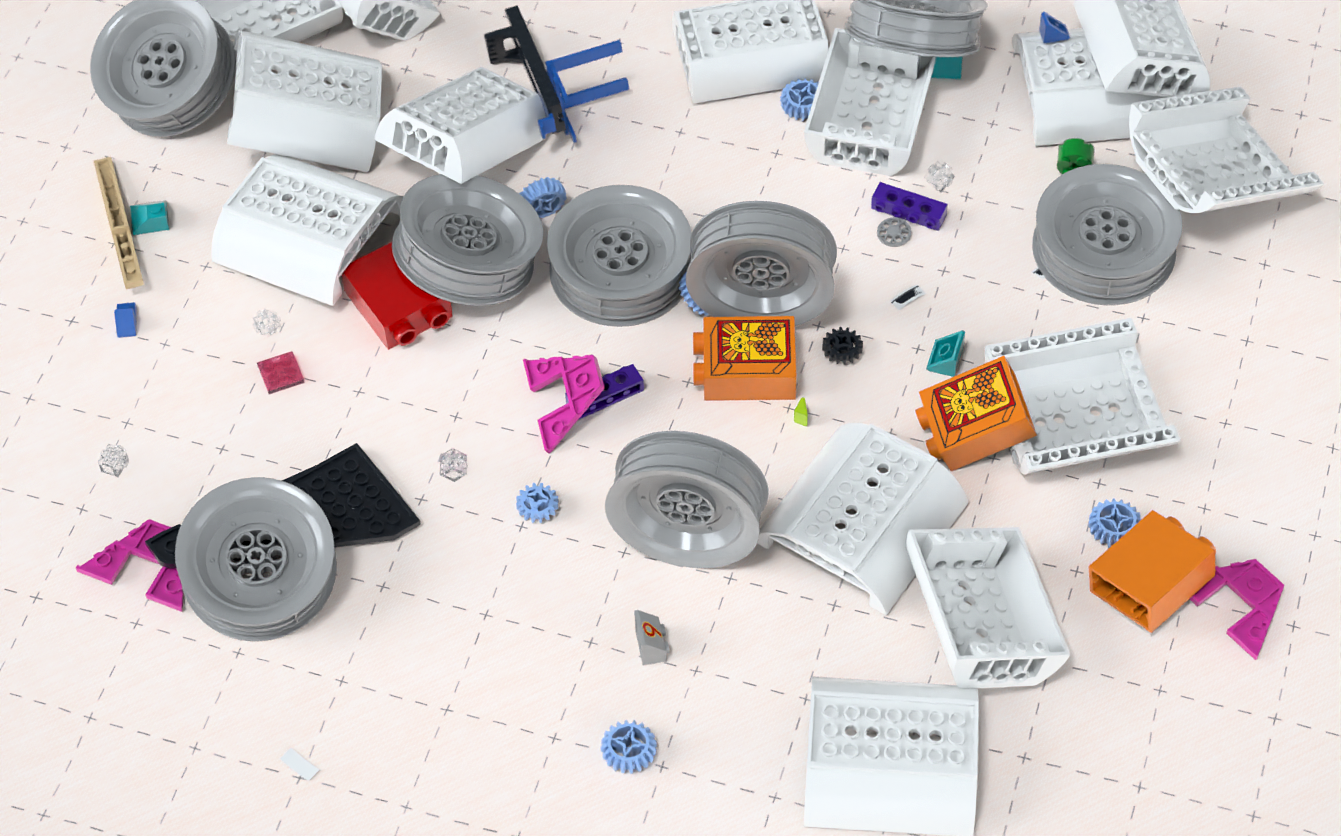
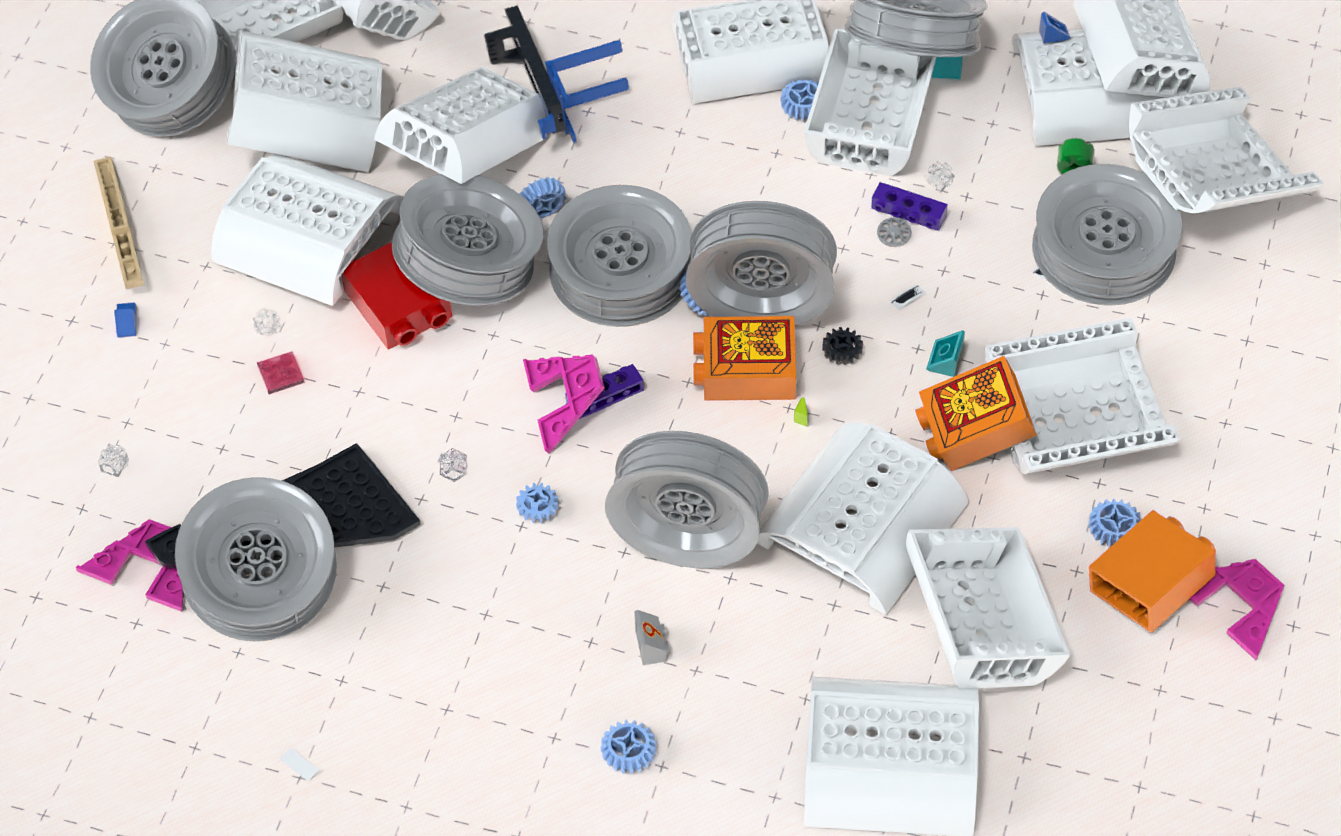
(149, 217): teal slope -> none

